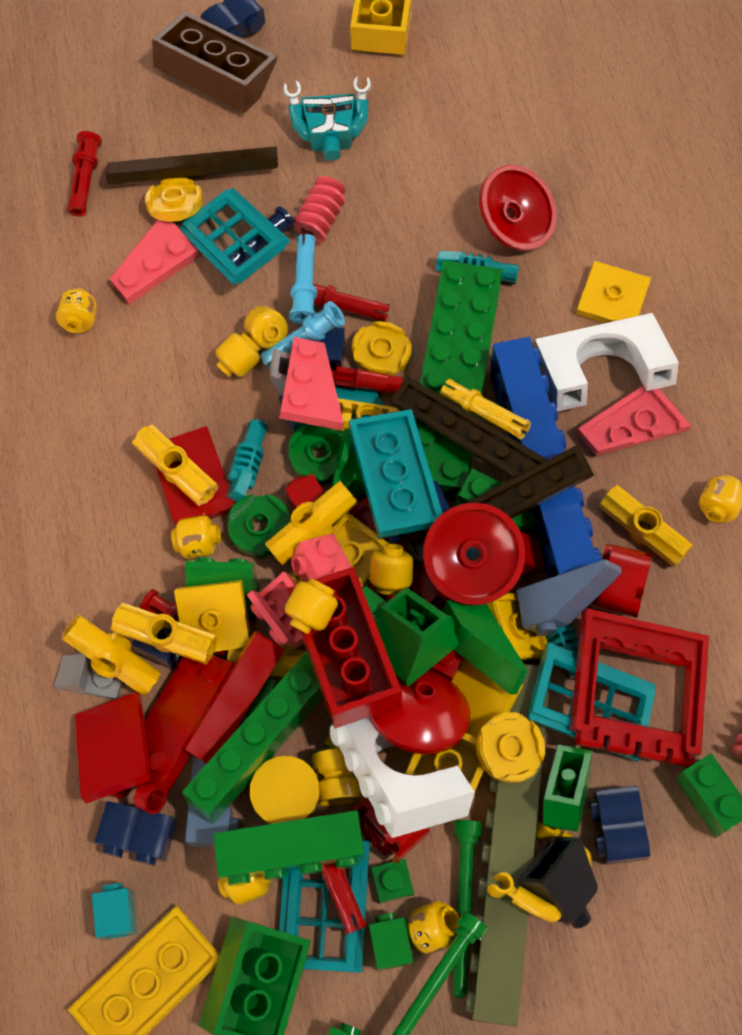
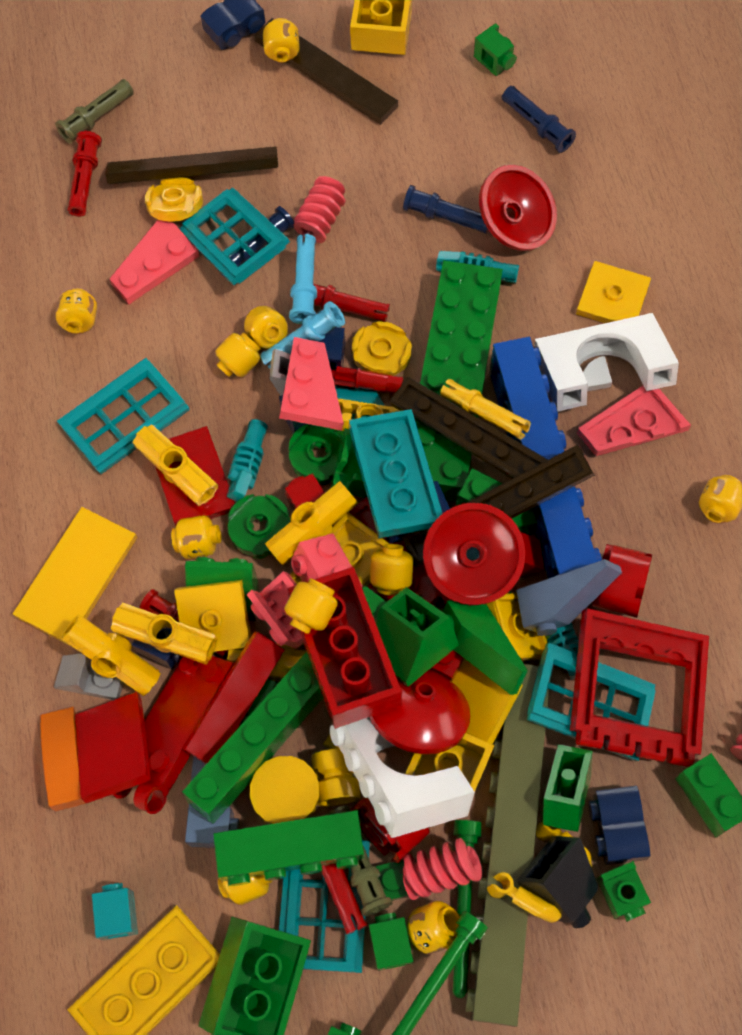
(60, 759): none -> orange slope
(75, 573): none -> yellow tile
(85, 117): none -> olive pin
(107, 395): none -> teal piece
(135, 832): dark blue brick -> none
(213, 61): reddish brown slope -> none
(281, 40): none -> yellow head
(329, 120): teal torso -> none
(340, 80): none -> dark brown tile
(366, 881): none -> olive pin
(434, 206): none -> dark blue pin
(440, 869): none -> coral piece
(494, 50): none -> green brick
(510, 747): yellow tile -> none
(547, 125): none -> dark blue pin
(597, 374): none -> white tile
(611, 886): none -> green brick
(661, 539): yellow piece -> none

